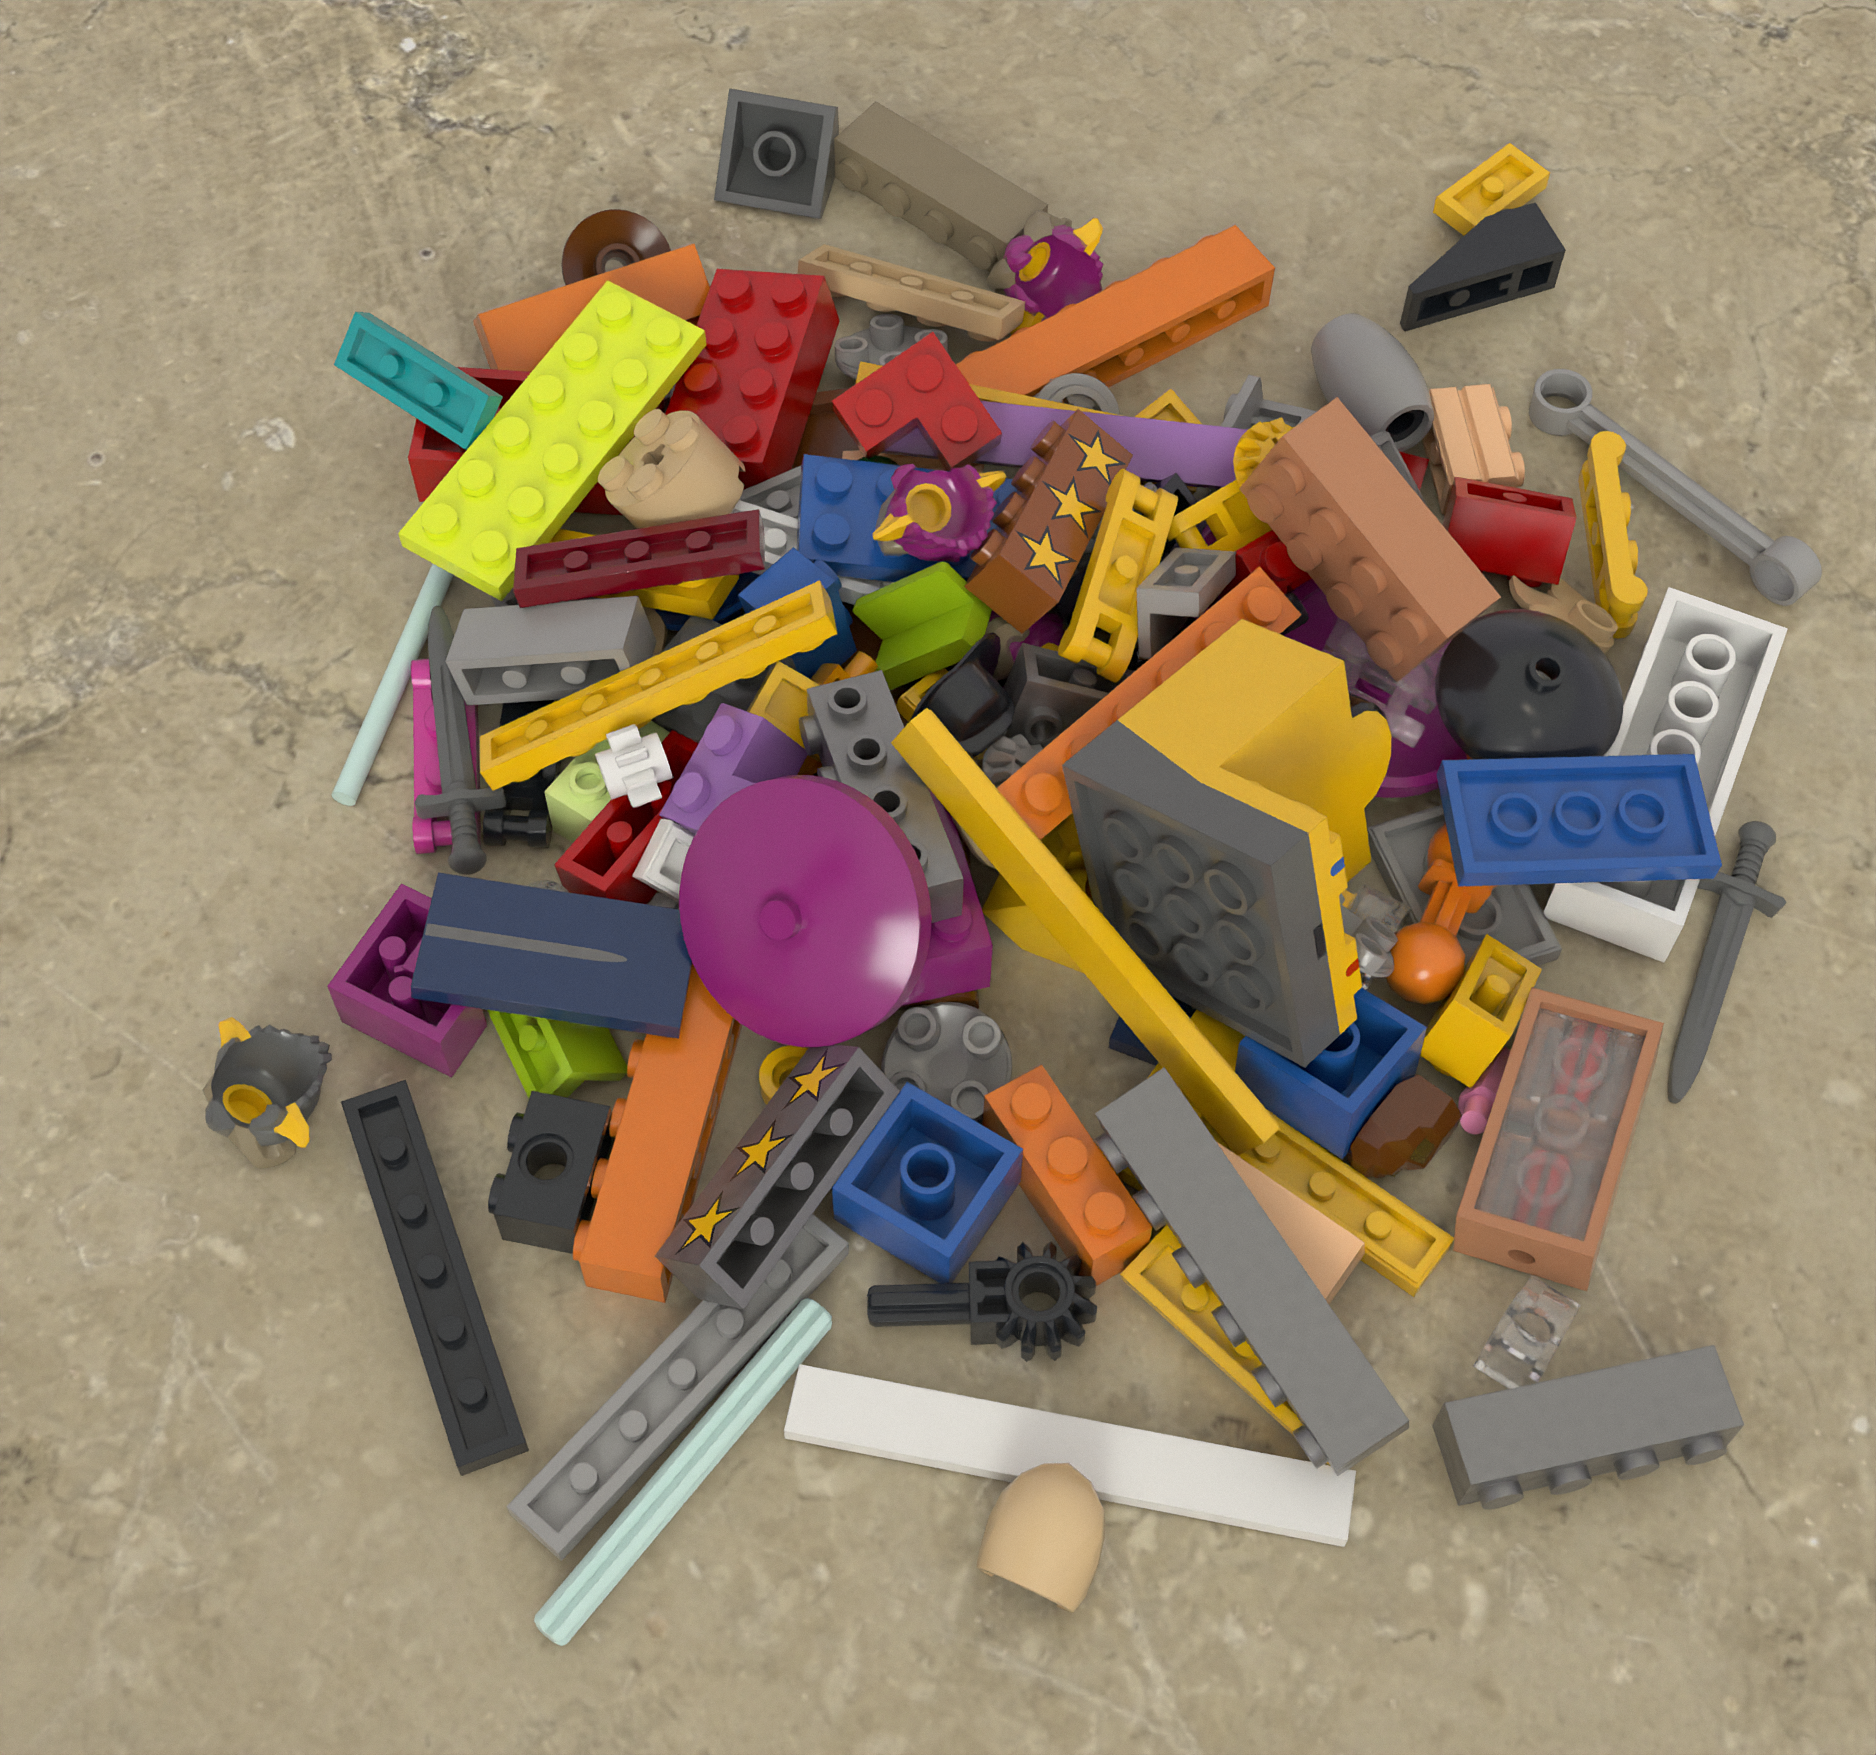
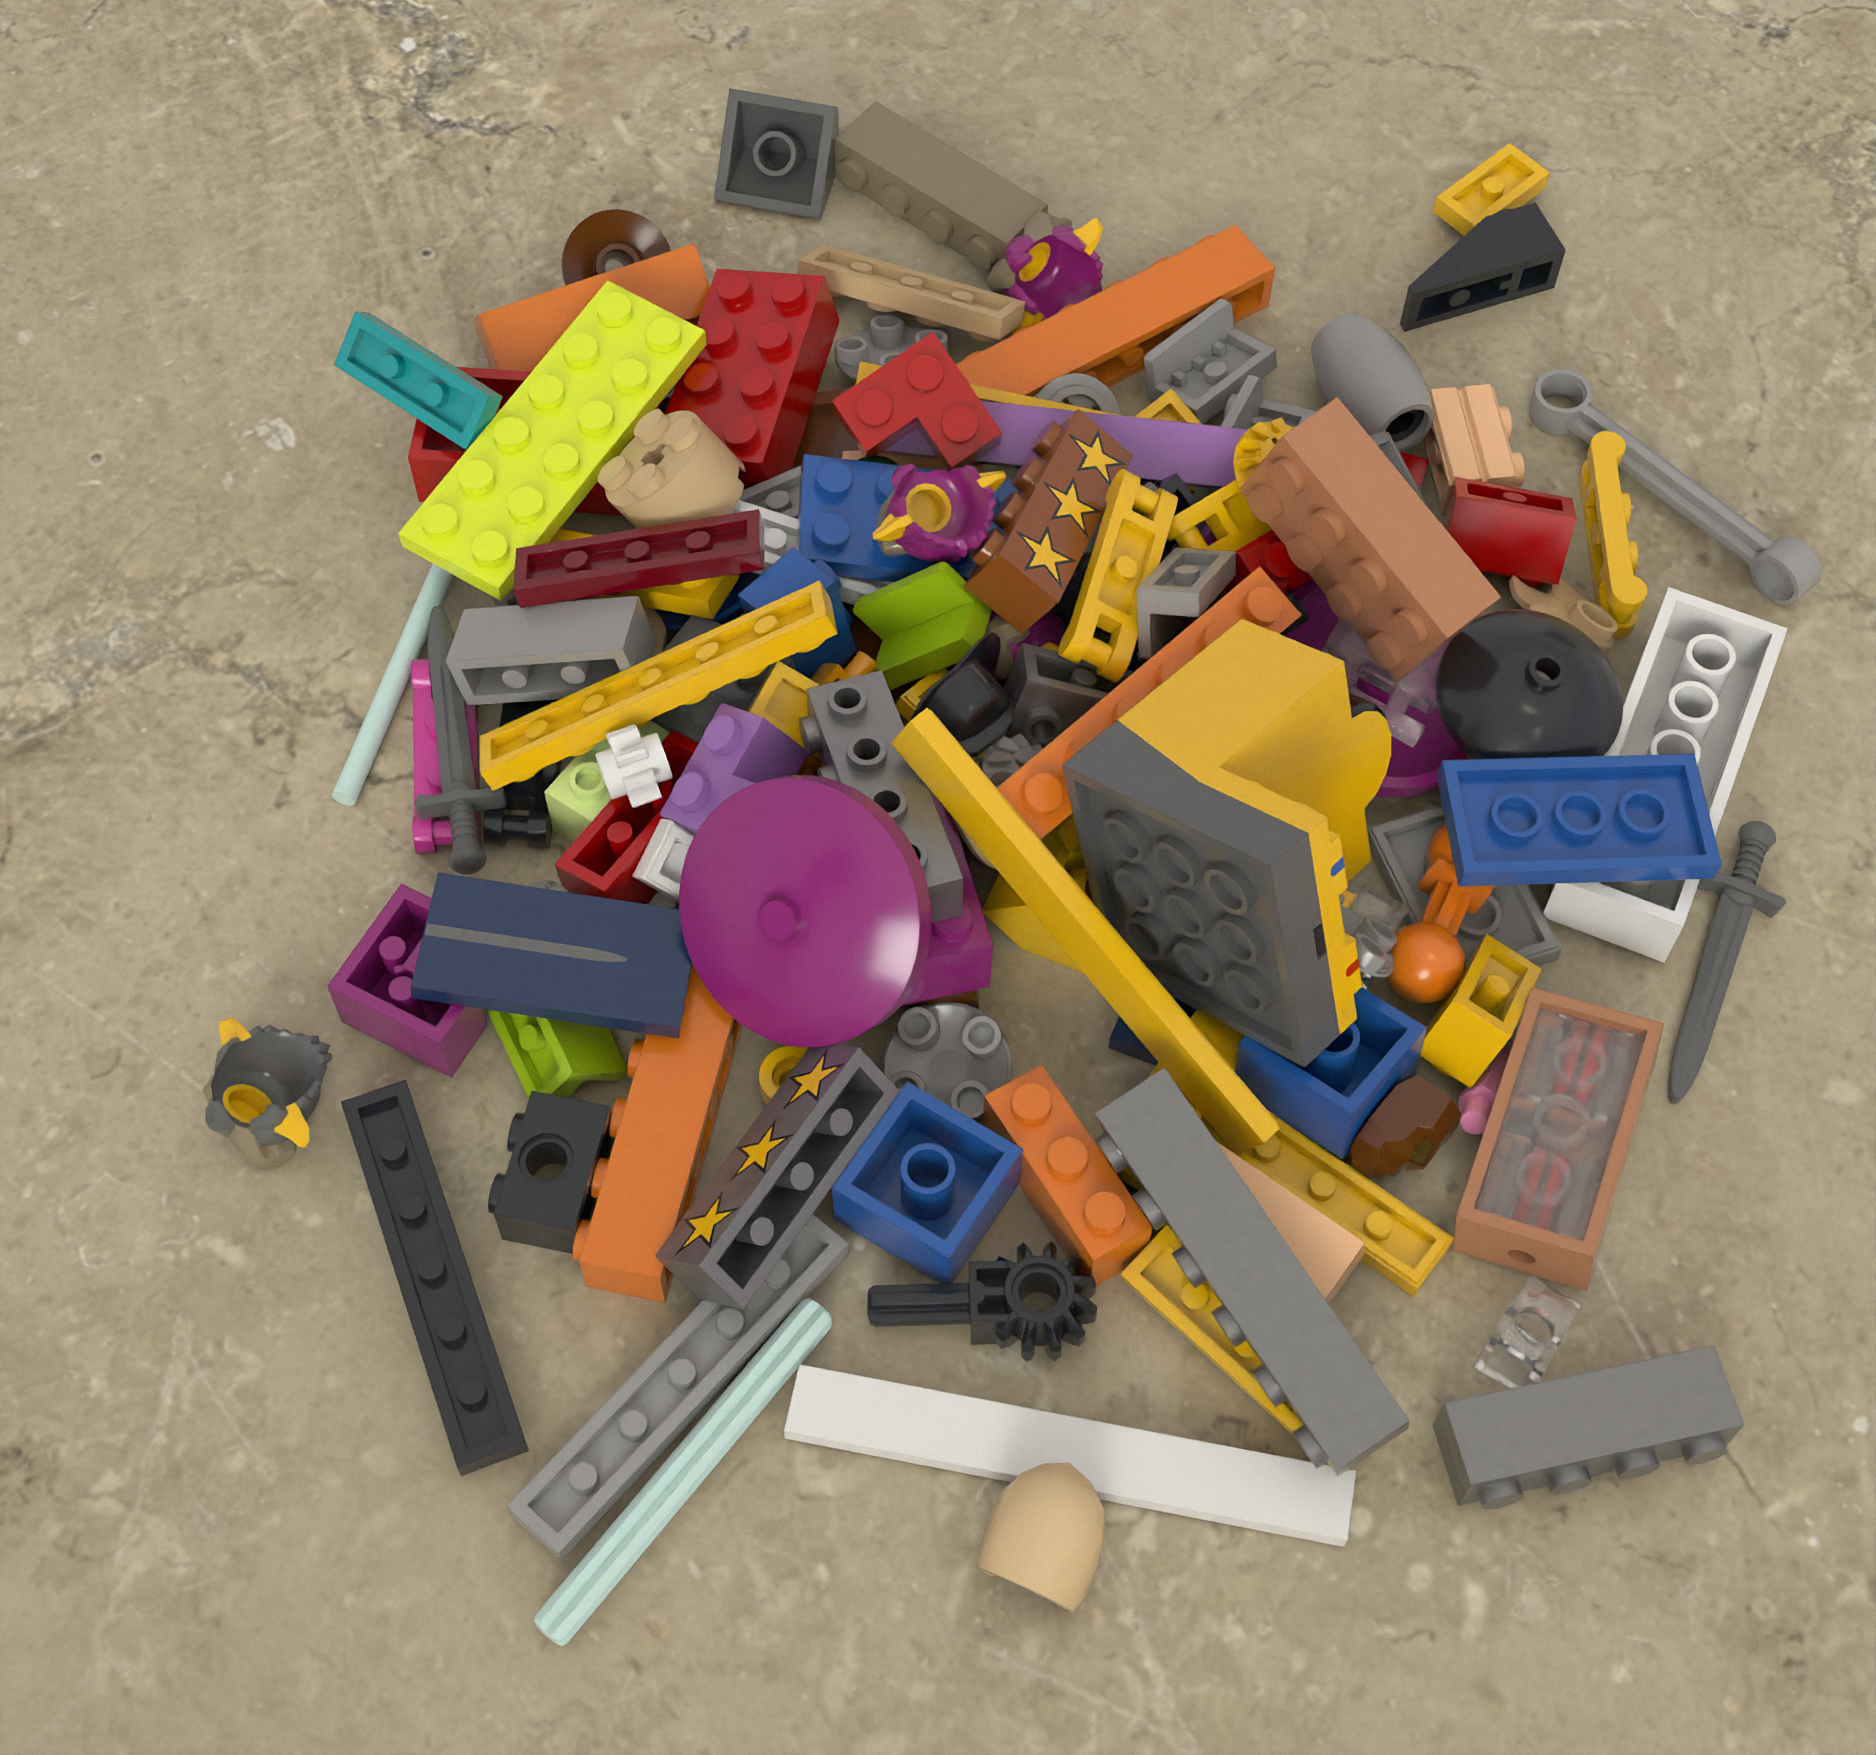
(1207, 361): none -> light grey bracket

